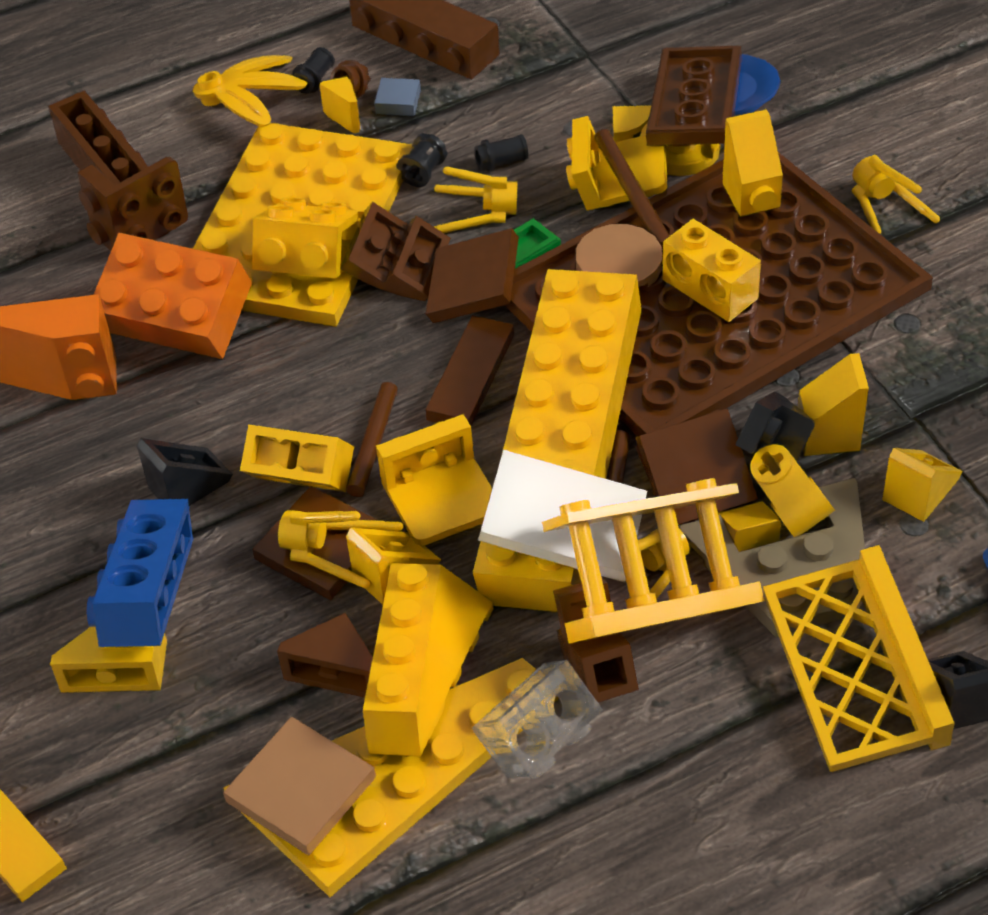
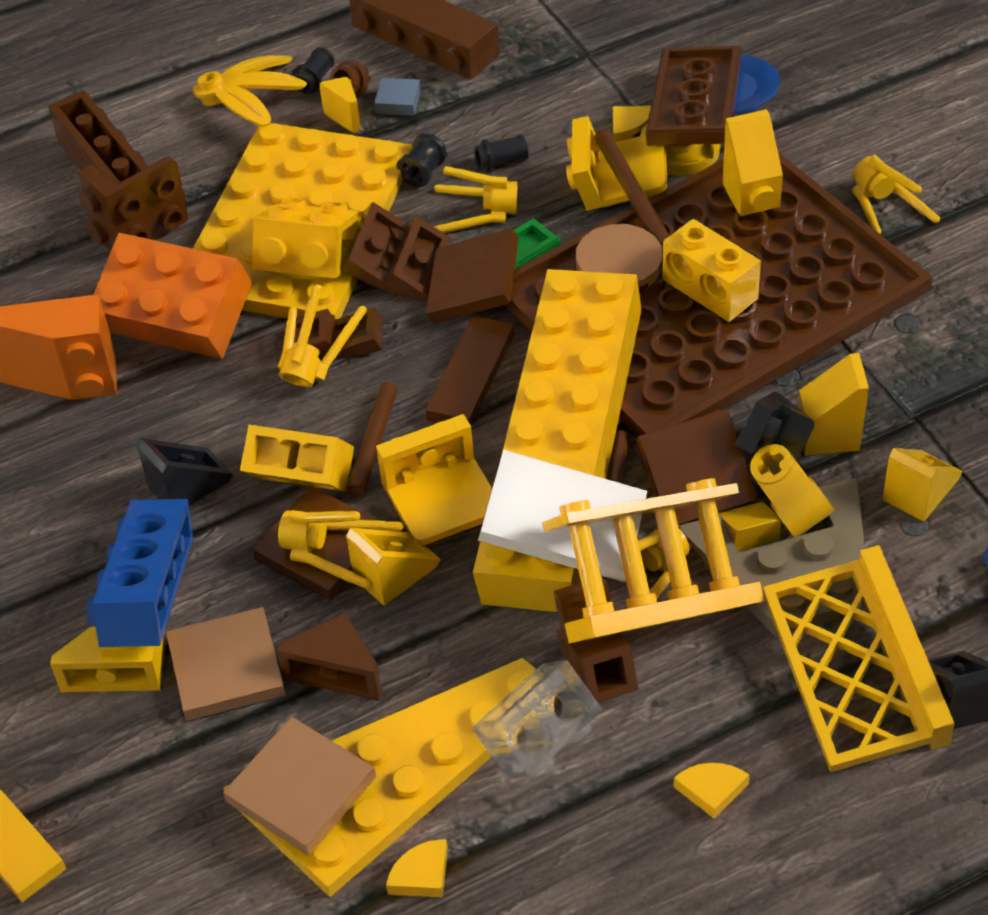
(225, 663): none -> medium nougat tile
(299, 360): none -> yellow plant
(326, 329): none -> reddish brown slope
(420, 645): yellow wedge -> none
(420, 871): none -> yellow tile
(711, 785): none -> yellow tile

